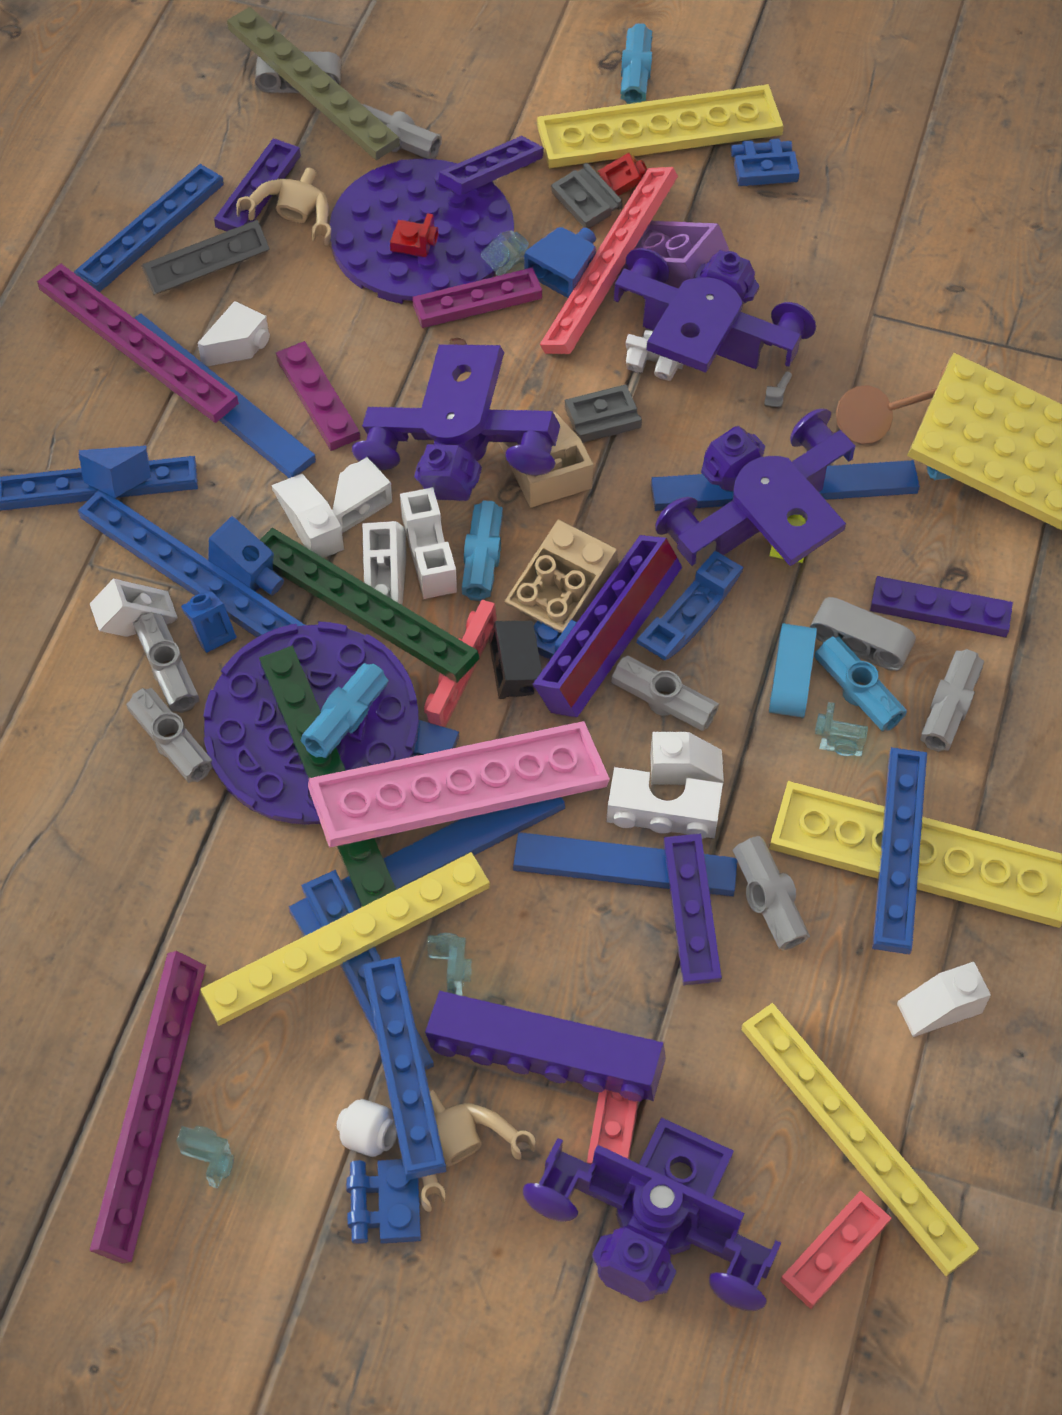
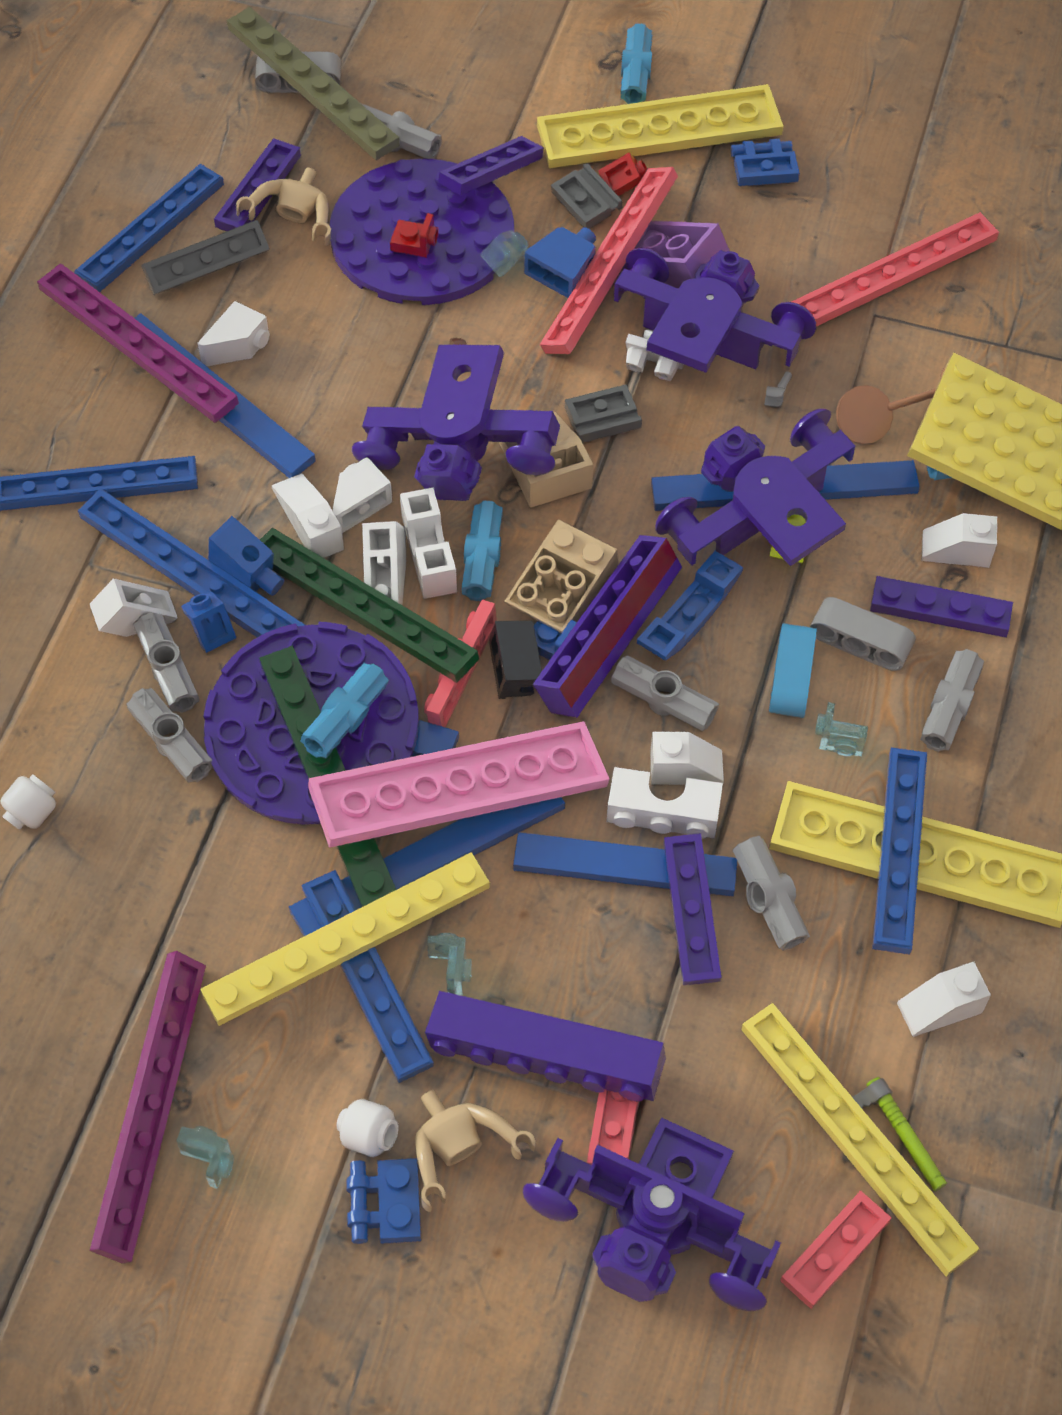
(28, 802): none -> white head
(115, 469): blue slope -> none
(318, 396): magenta plate -> none
(404, 1069): blue tile -> none
(477, 297): magenta plate -> none
(873, 696): dark azure piece -> none
(880, 1093): none -> lime piece
(899, 268): none -> coral plate
(961, 541): none -> white slope

